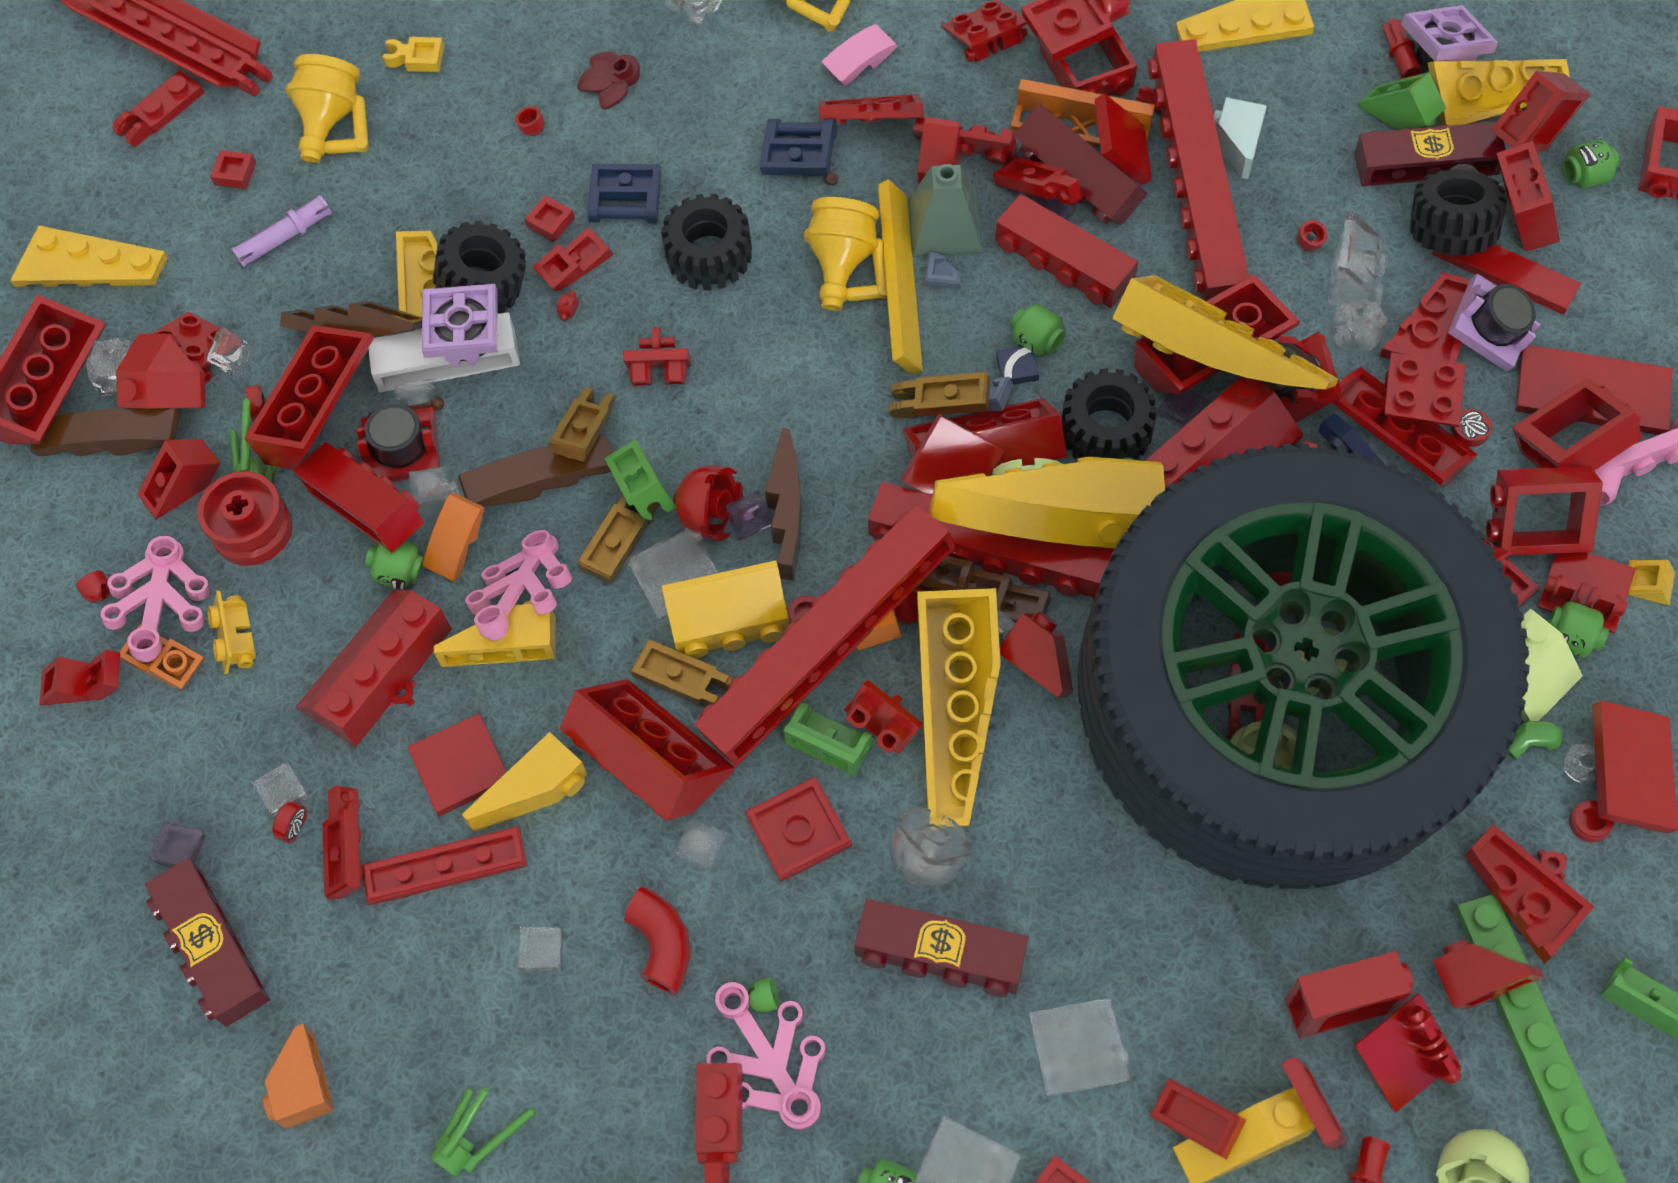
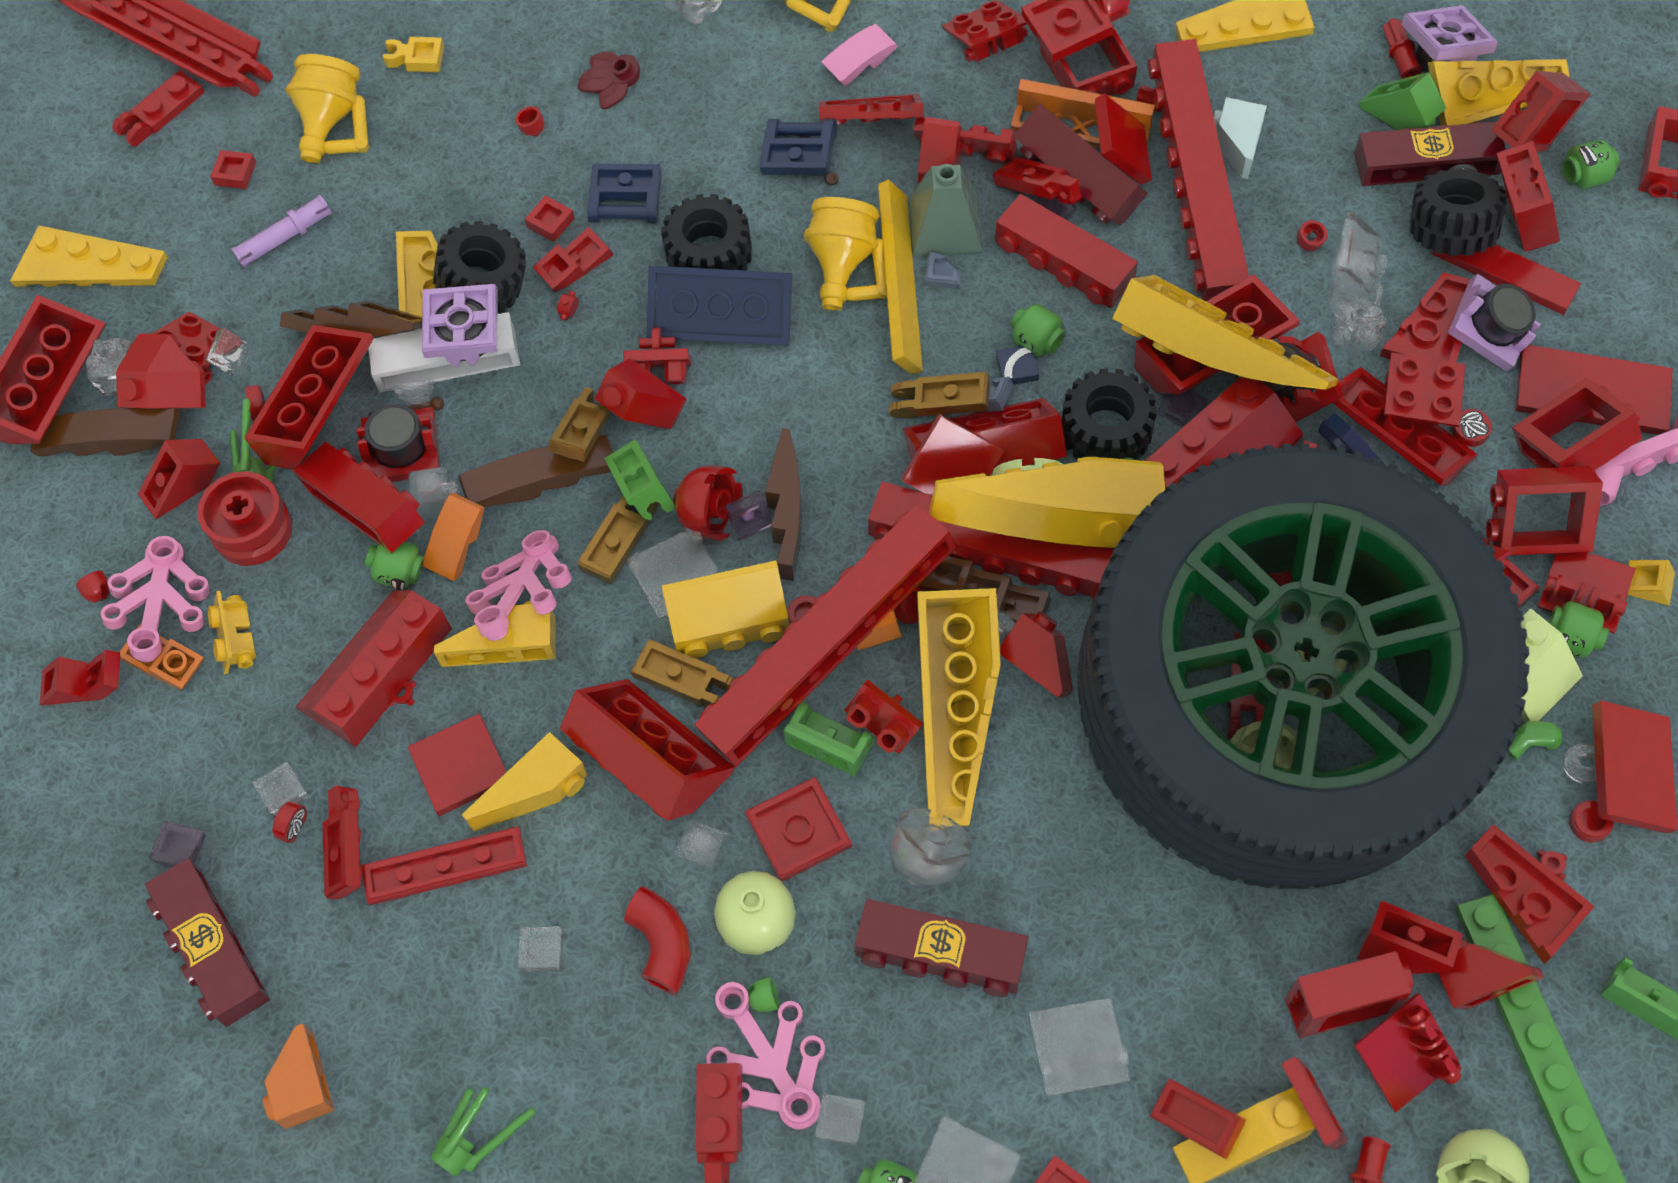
(639, 396): none -> red slope
(720, 305): none -> dark blue plate
(754, 912): none -> yellowish green cylinder
(840, 1120): none -> clear plate
(1418, 941): none -> red slope

